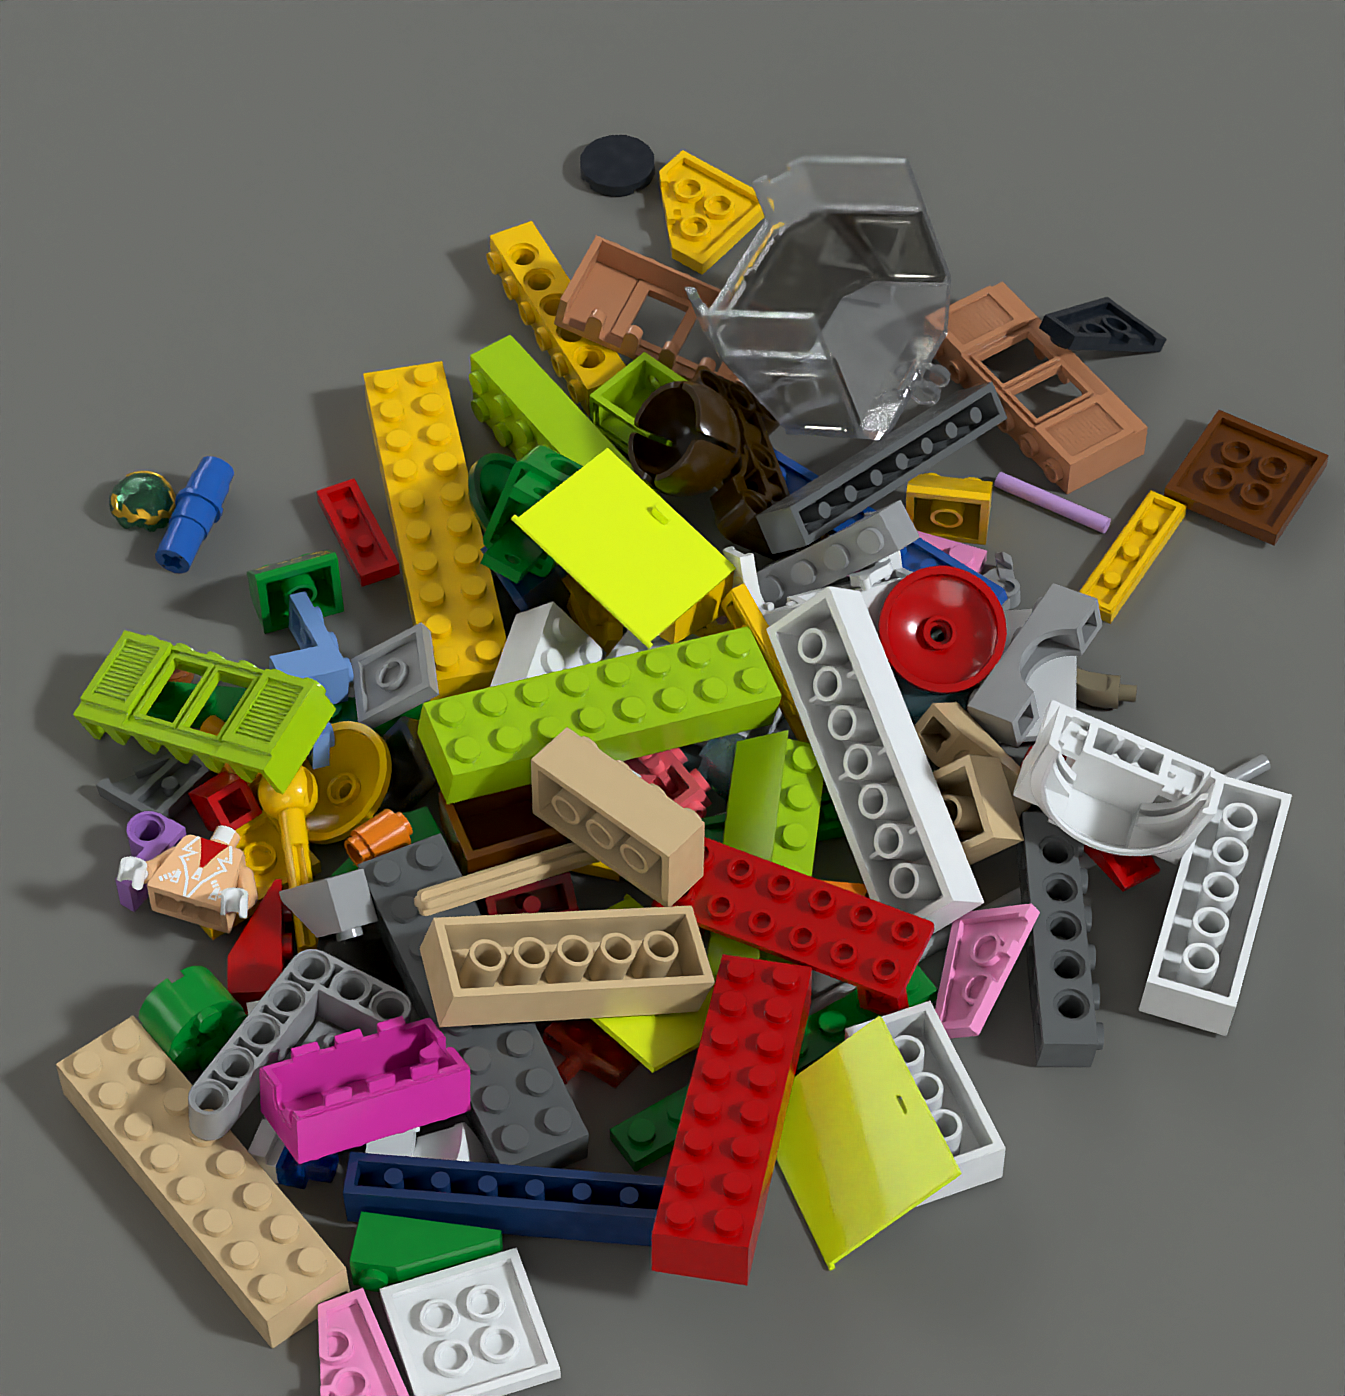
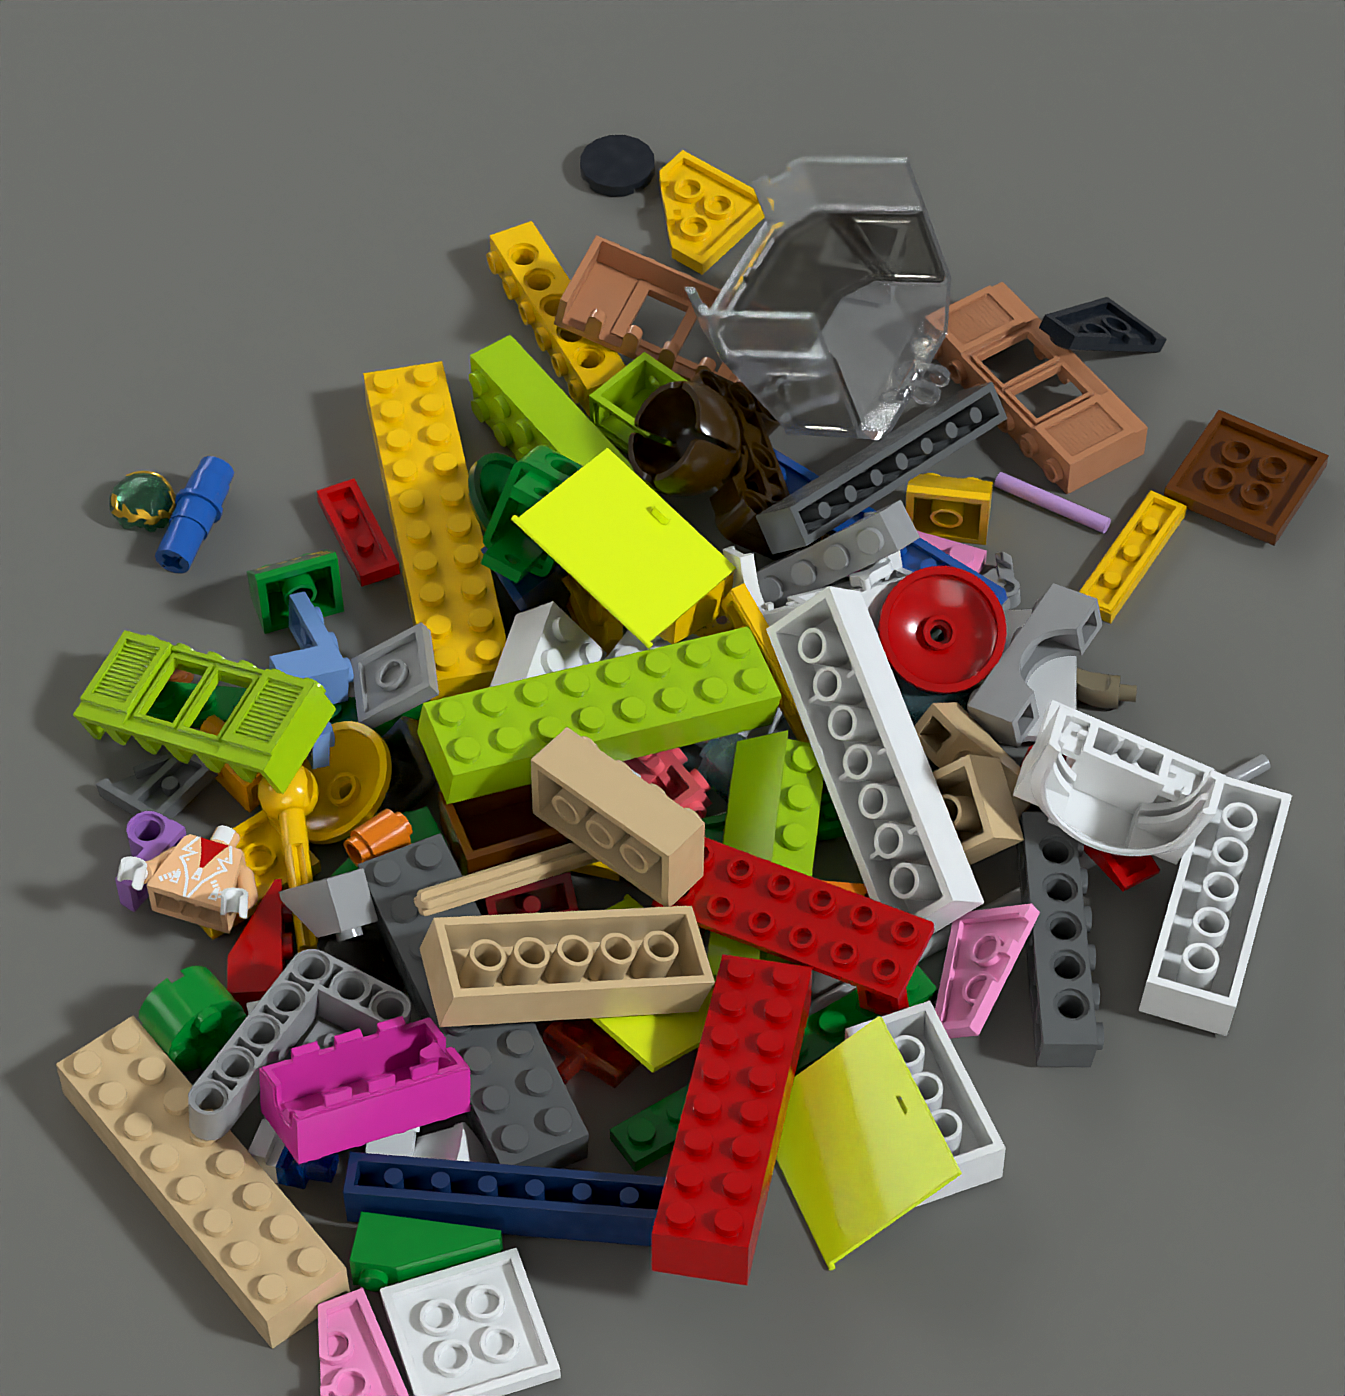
(225, 802): red brick -> none

